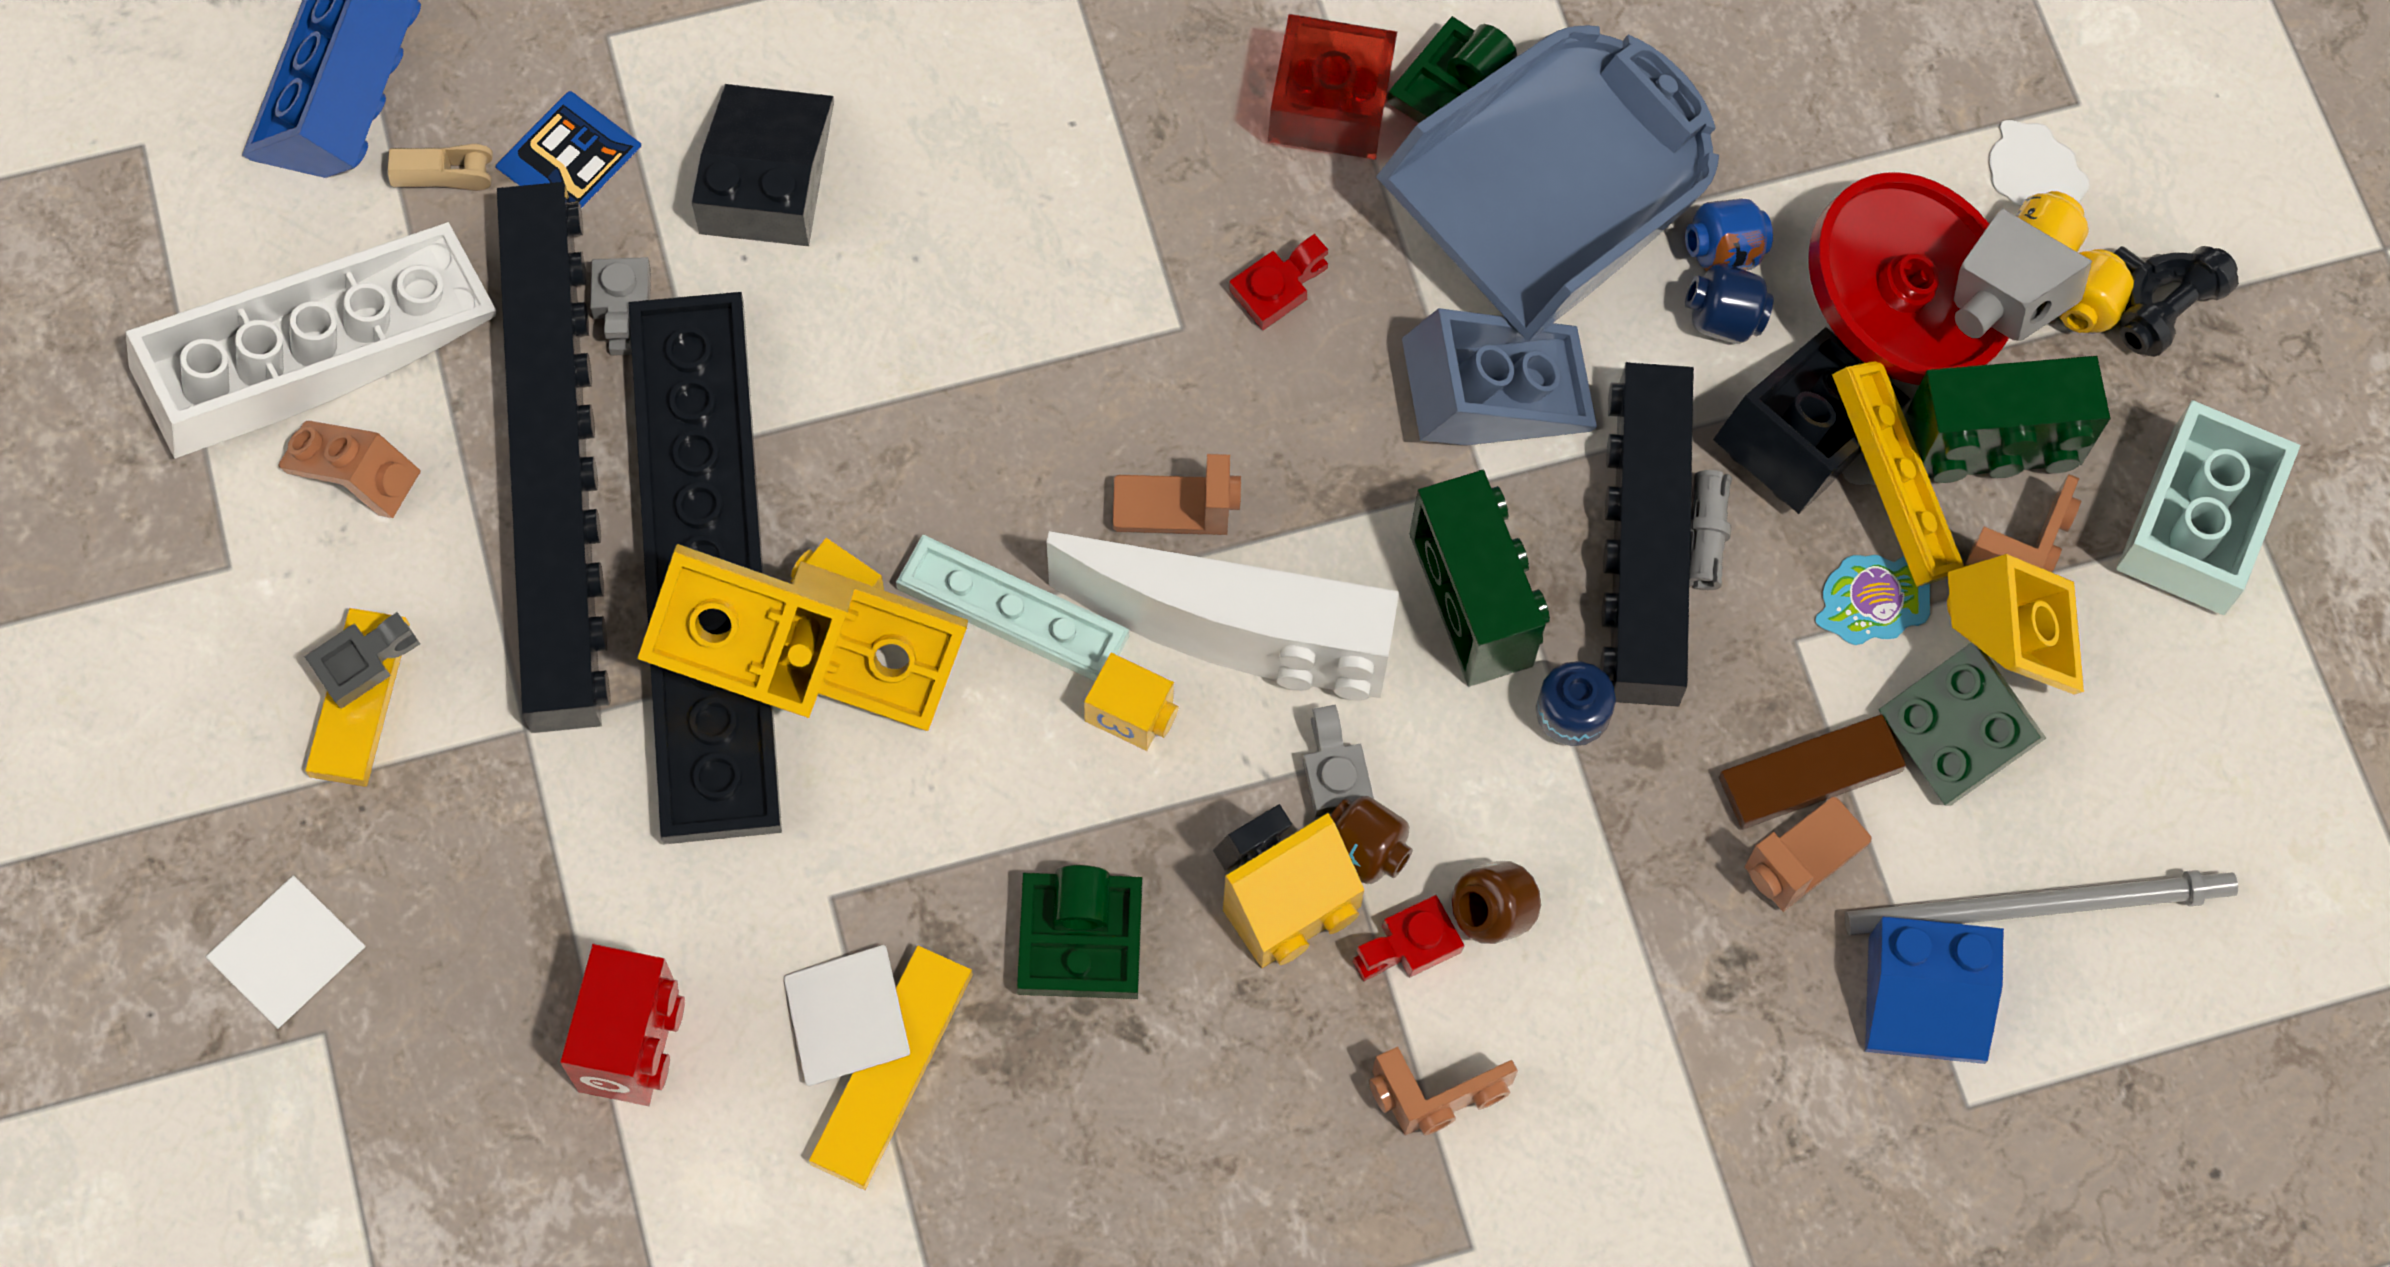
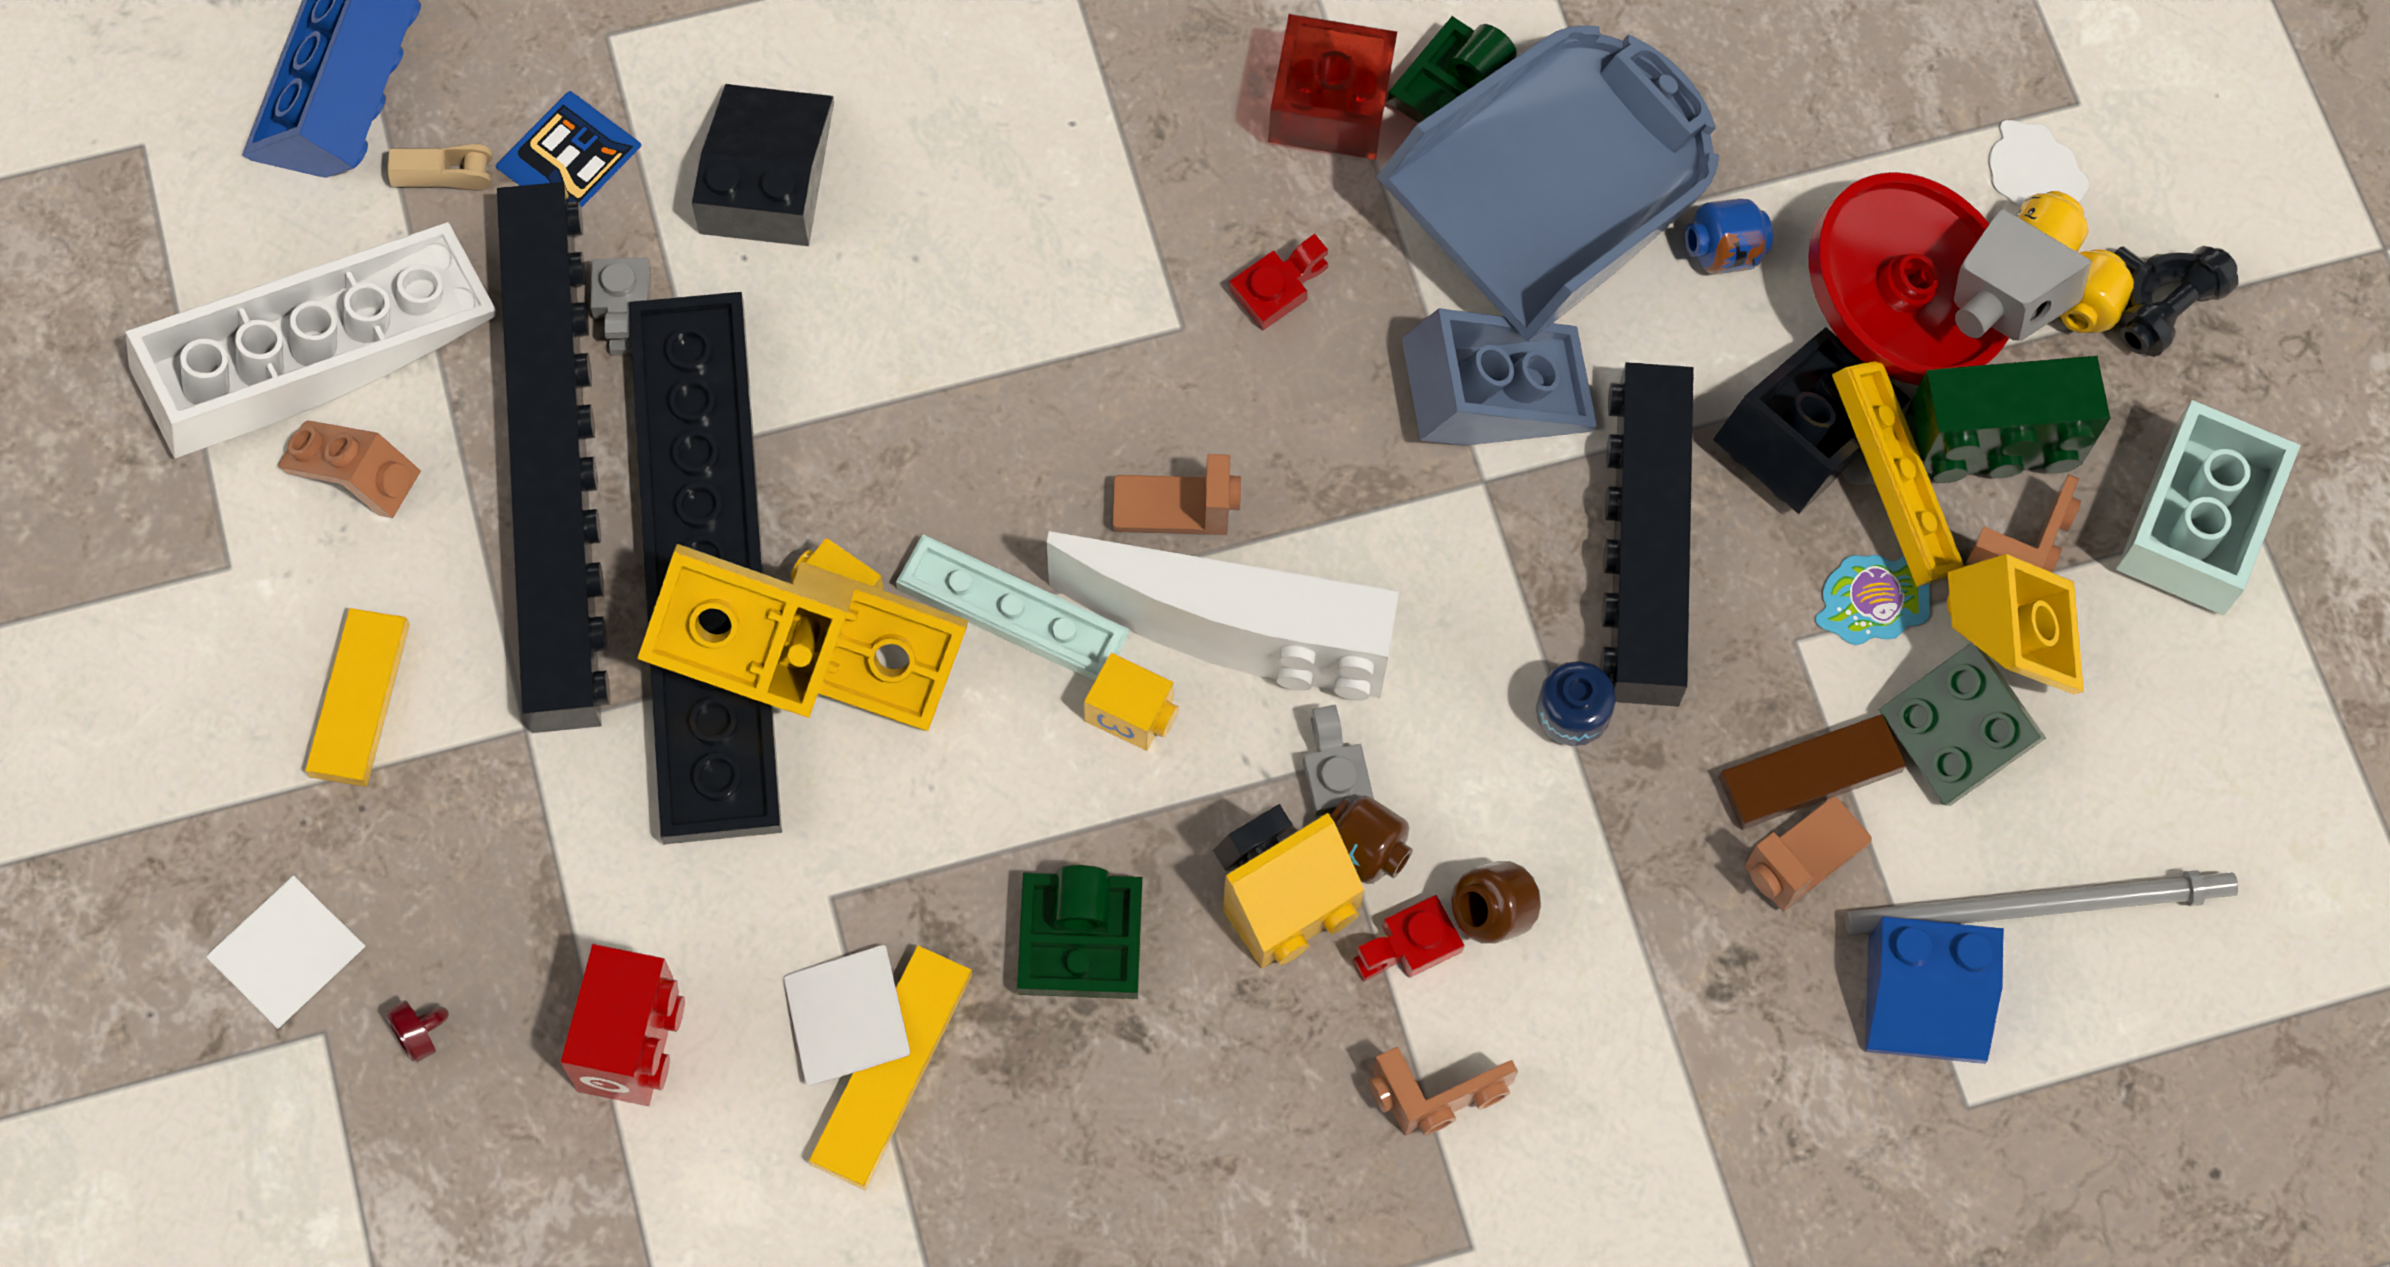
(353, 662): dark grey plate -> none
(413, 1029): none -> dark red tile
(1478, 577): dark green brick -> none
(1709, 528): light grey pin -> none
(1729, 303): dark blue head -> none

